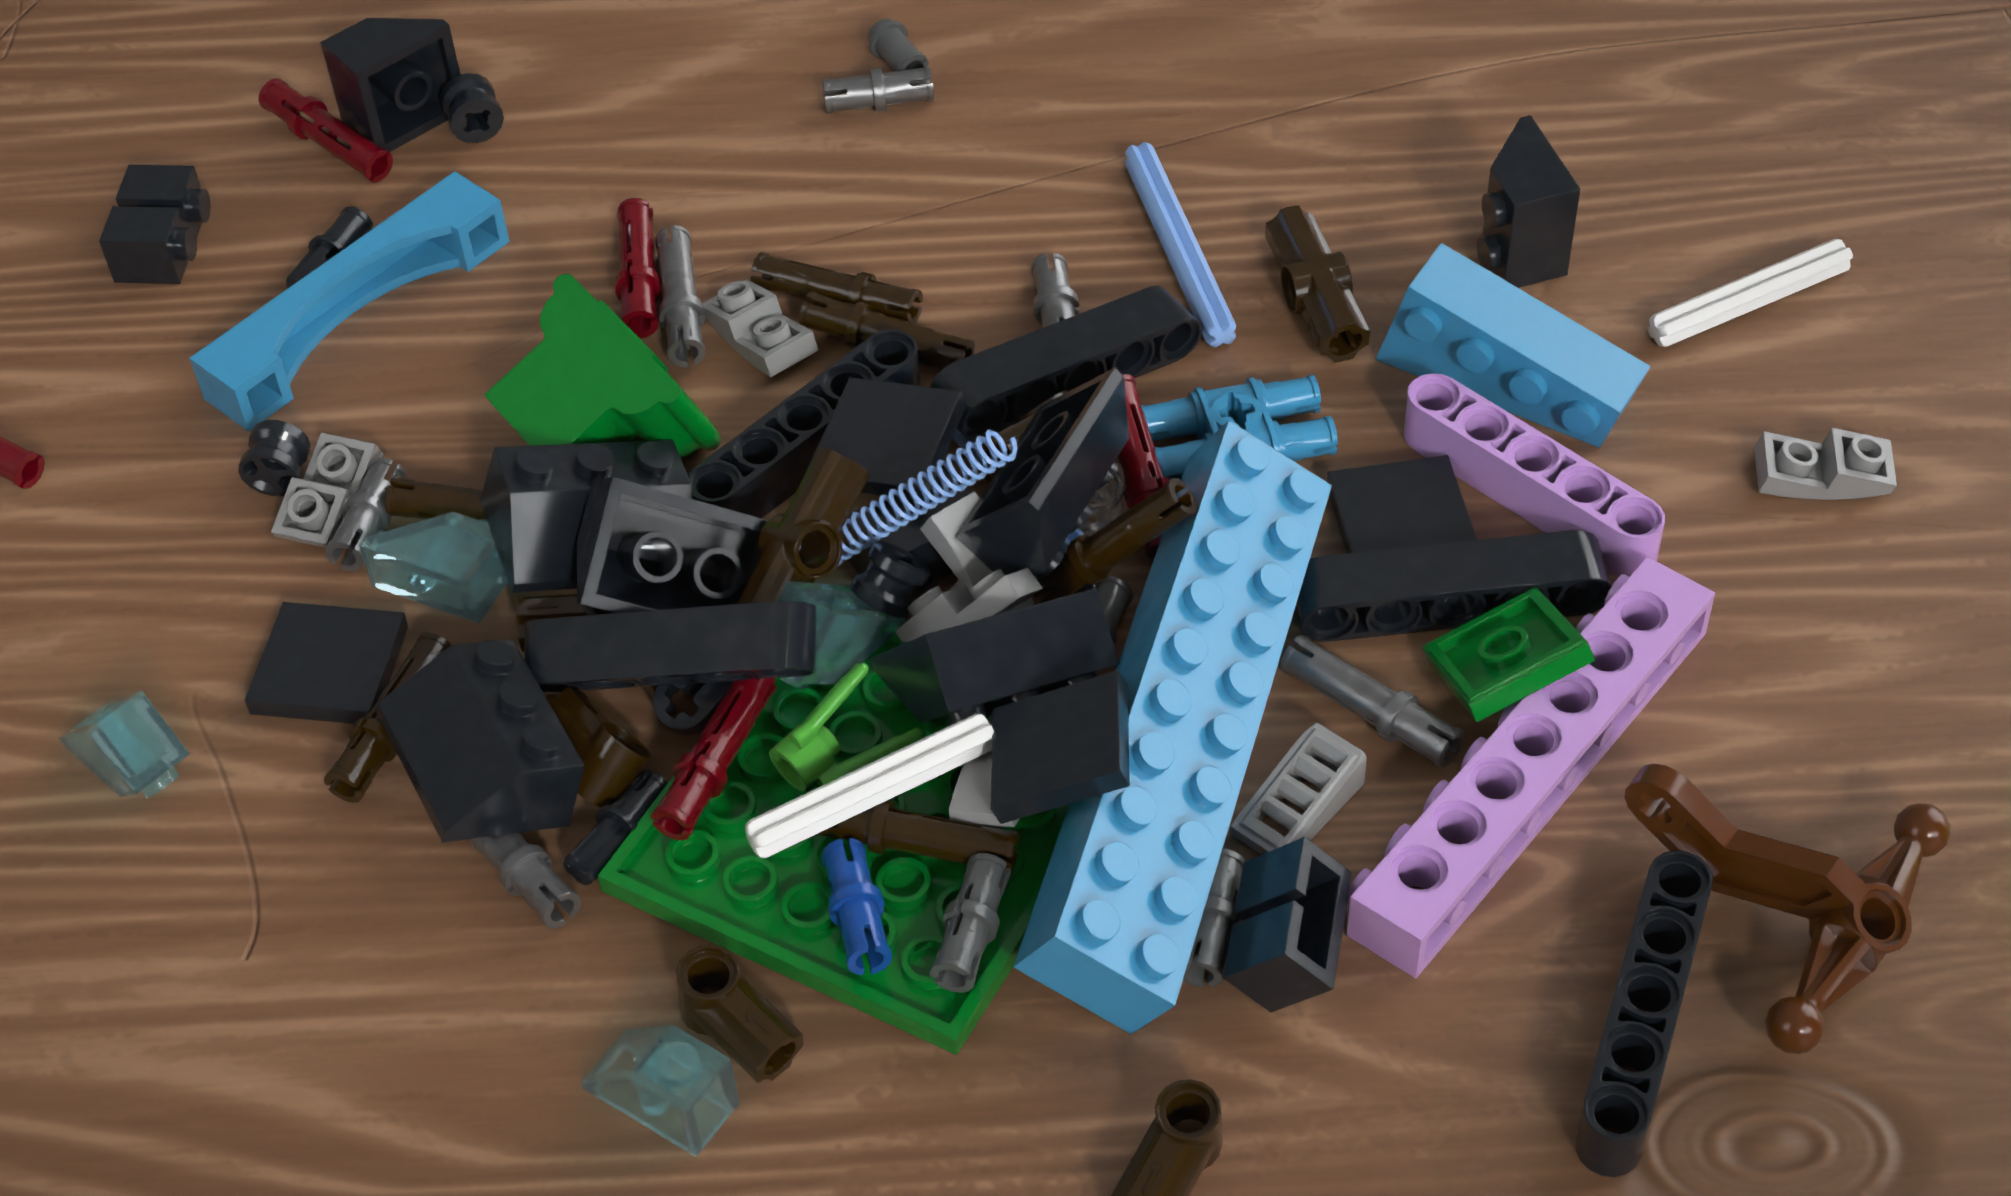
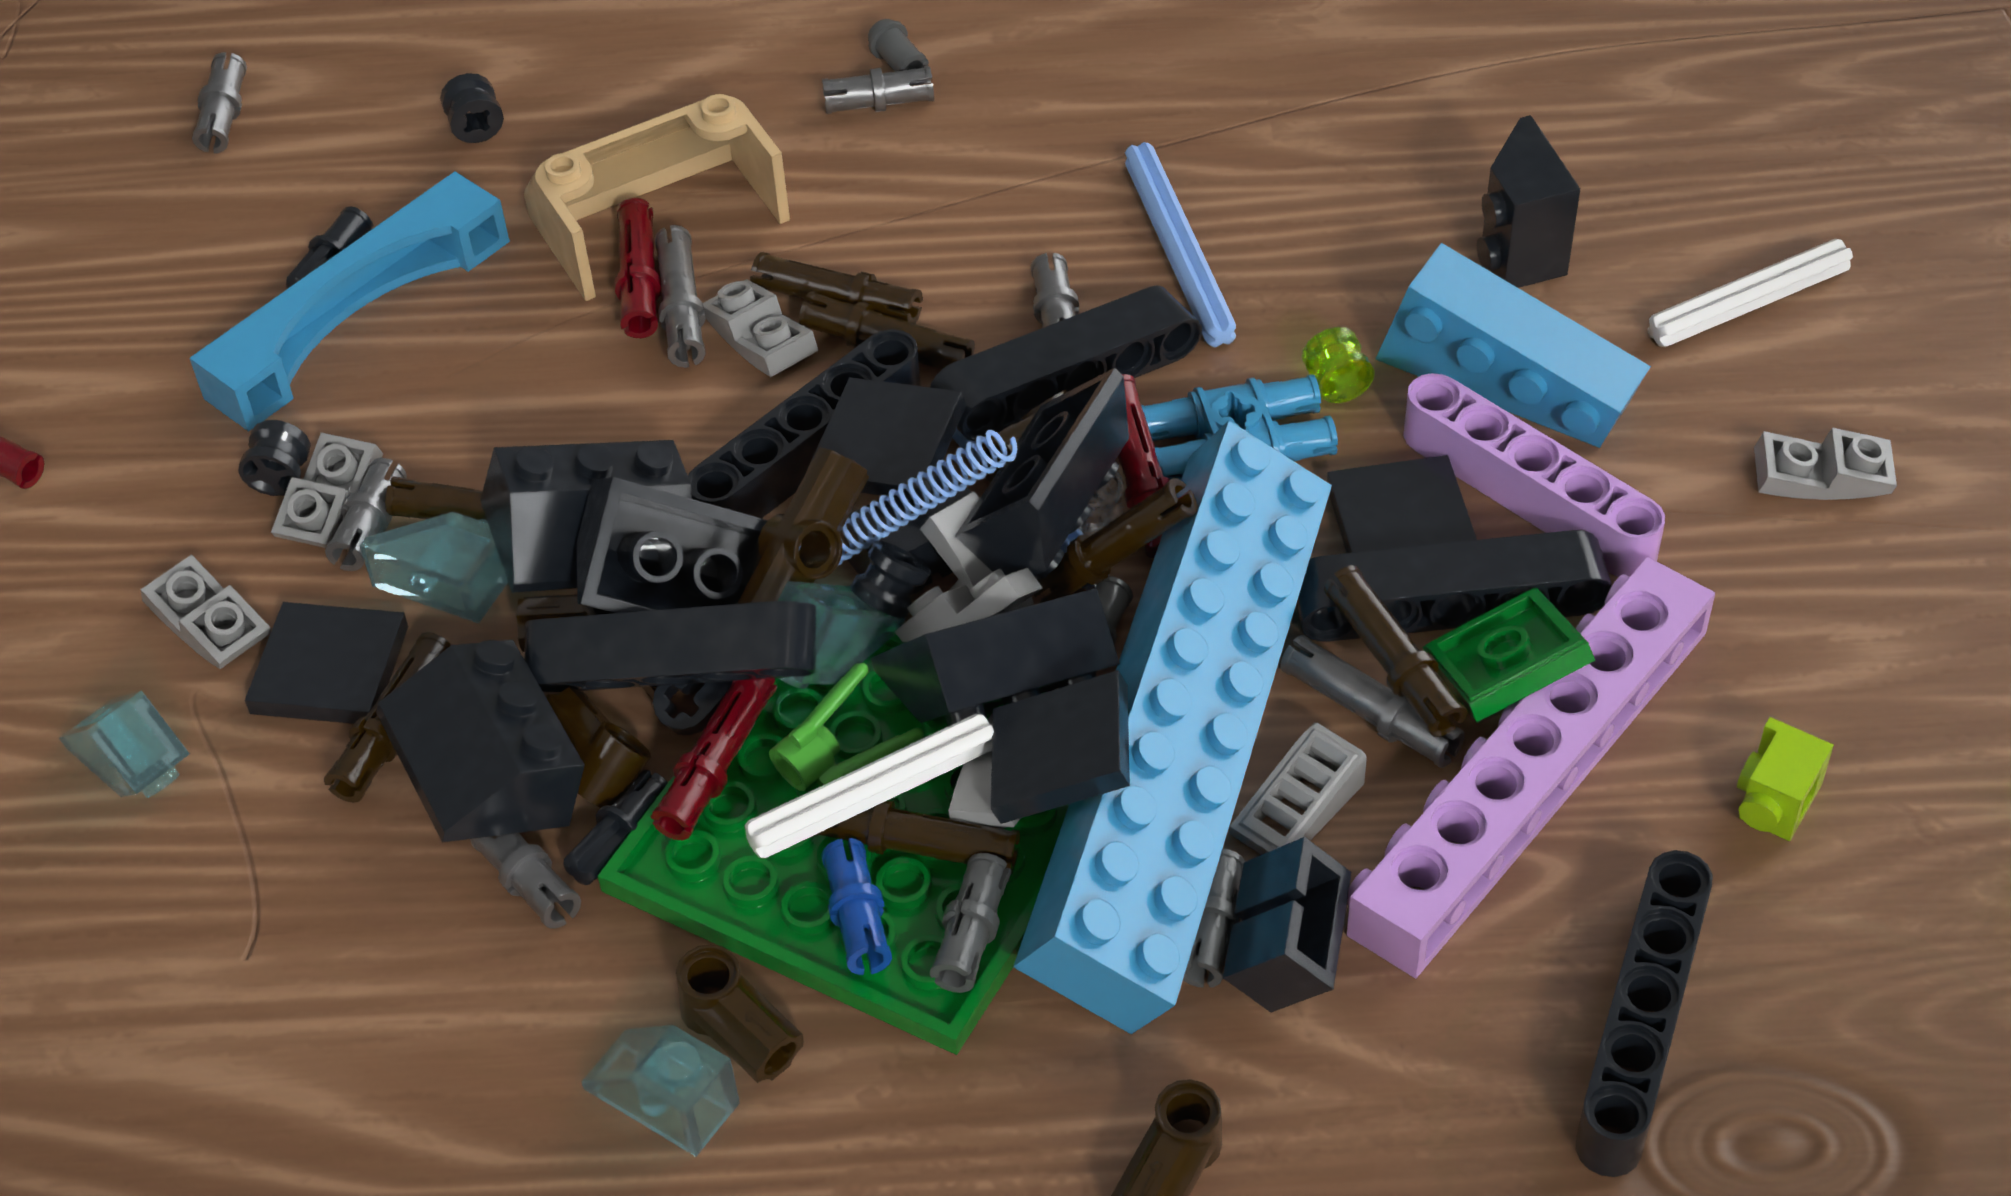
(155, 224): black piece -> none
(203, 613): none -> light grey slope
(219, 102): none -> flat silver pin
(287, 104): dark red pin -> none
(391, 76): black slope -> none
(596, 383): green piece -> none
(644, 160): none -> tan windscreen
(1317, 284): dark brown piece -> none
(1338, 364): none -> clear neon green wheel
(1409, 670): none -> dark brown pin
(1782, 778): none -> lime brick
(1849, 913): reddish brown piece -> none

